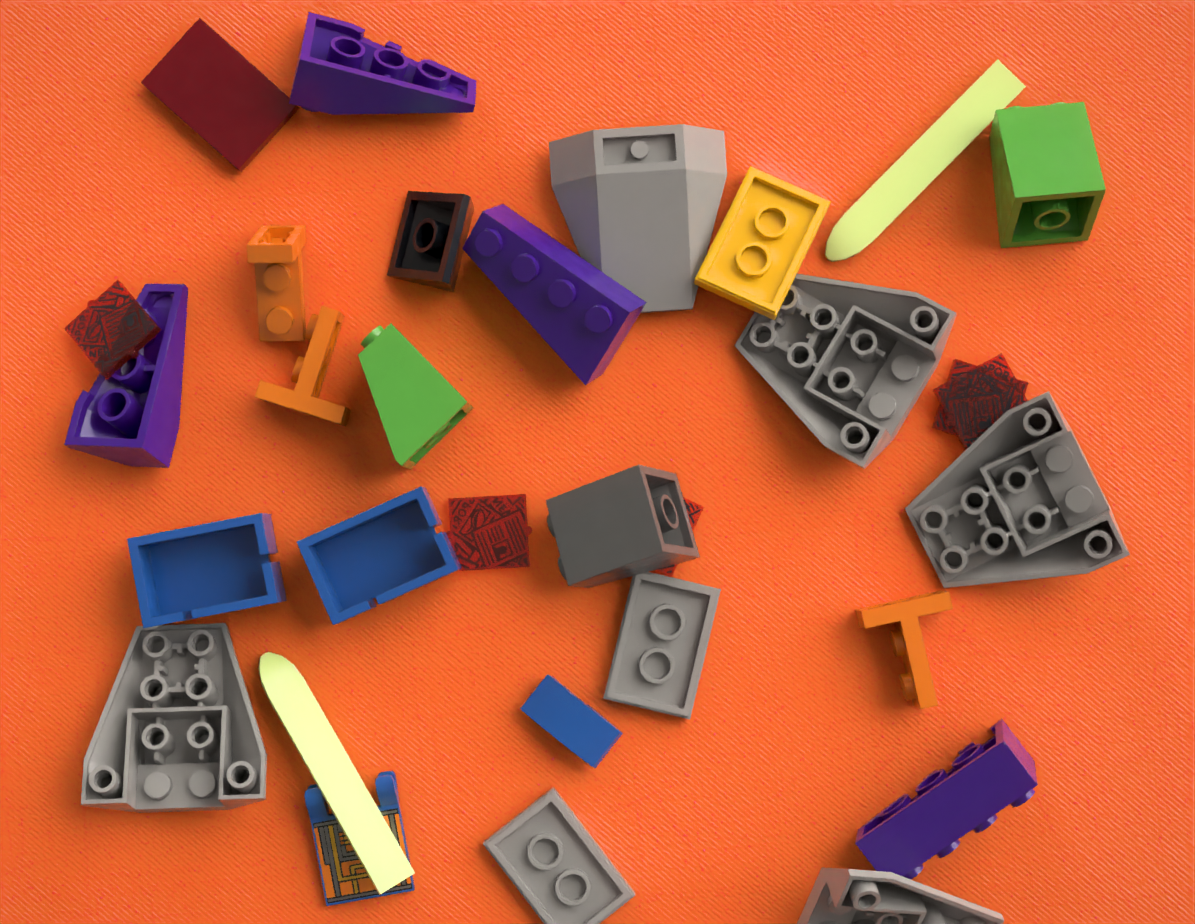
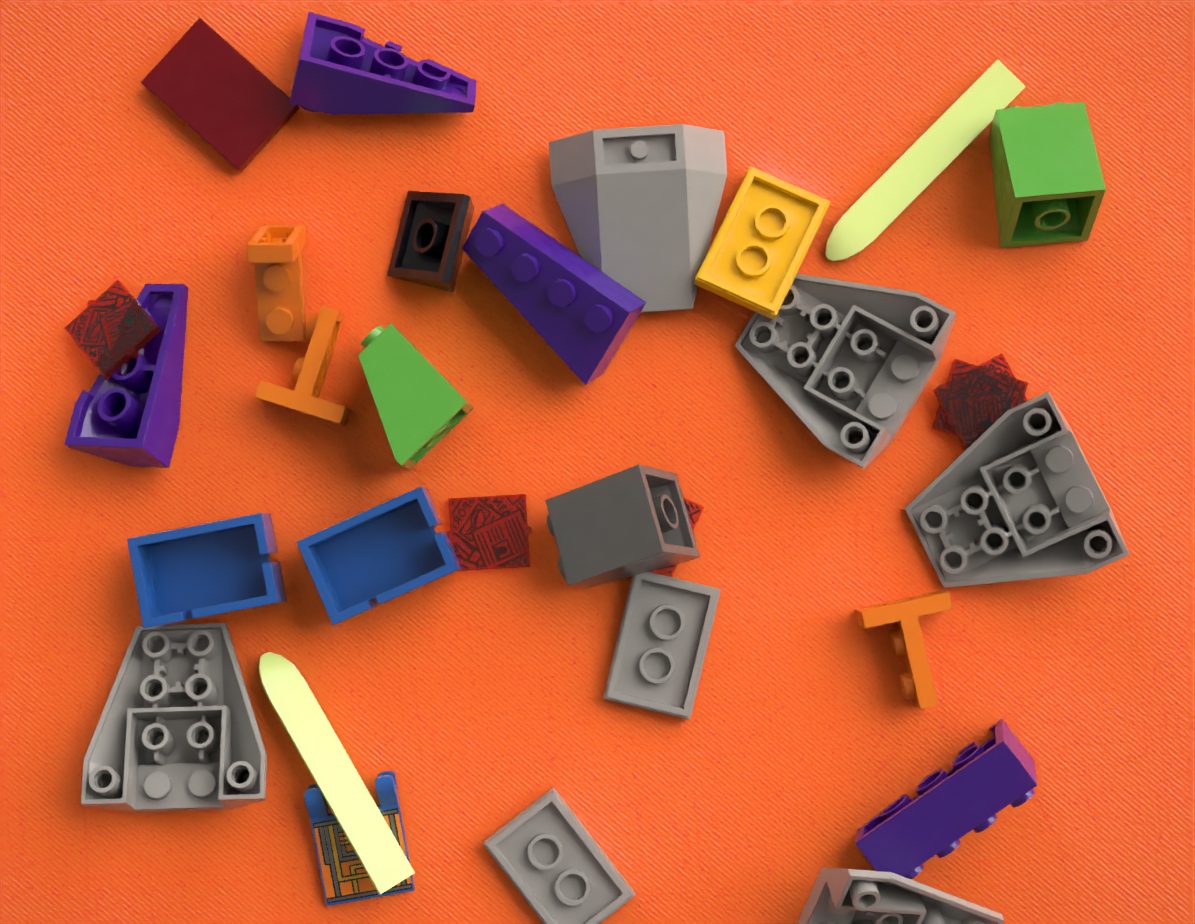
(571, 721): blue slope -> none

